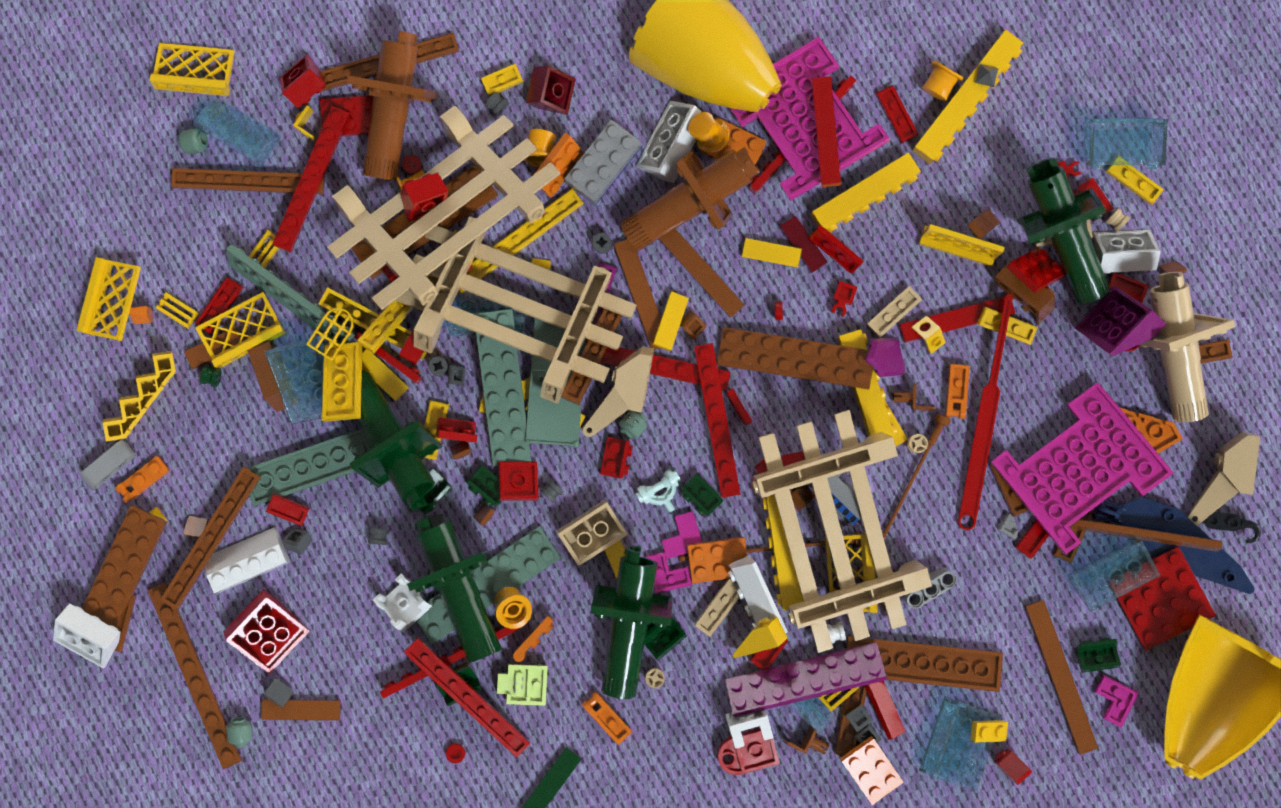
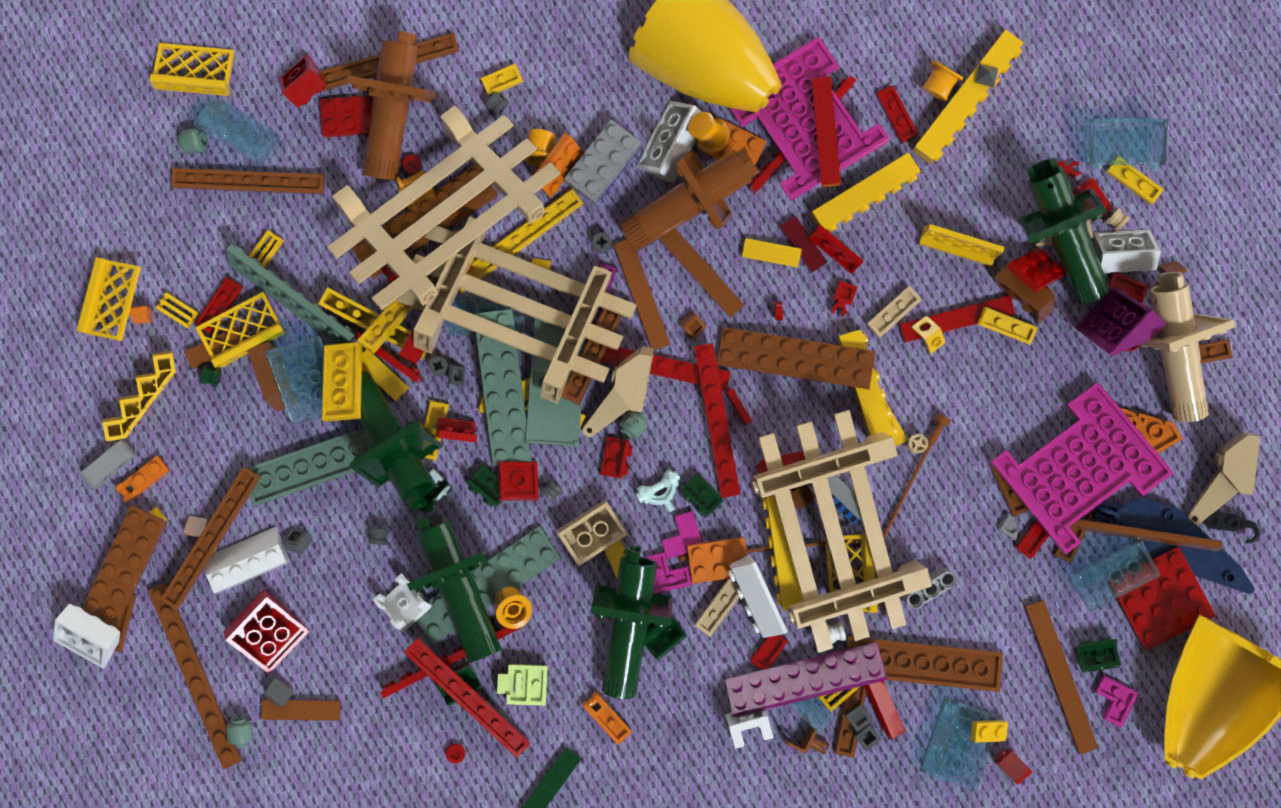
(287, 509): red tile -> none
(301, 119): yellow bracket -> none
(311, 179): red plate -> none
(332, 341): yellow window -> none
(422, 195): red slope -> none
(460, 450): dark orange slope -> none
(484, 514): dark orange slope -> none
(533, 640): orange plate -> none
(550, 90): dark red slope -> none
(654, 680): tan wheel -> none
(670, 321): yellow tile -> none
(751, 757): tile -> none
(764, 636): yellow slope -> none
(871, 770): plate -> none
(886, 357): magenta tile -> none
(910, 397): dark orange bracket -> none
(957, 390): orange plate -> none
(983, 223): dark orange tile -> none
(984, 428): red piece -> none

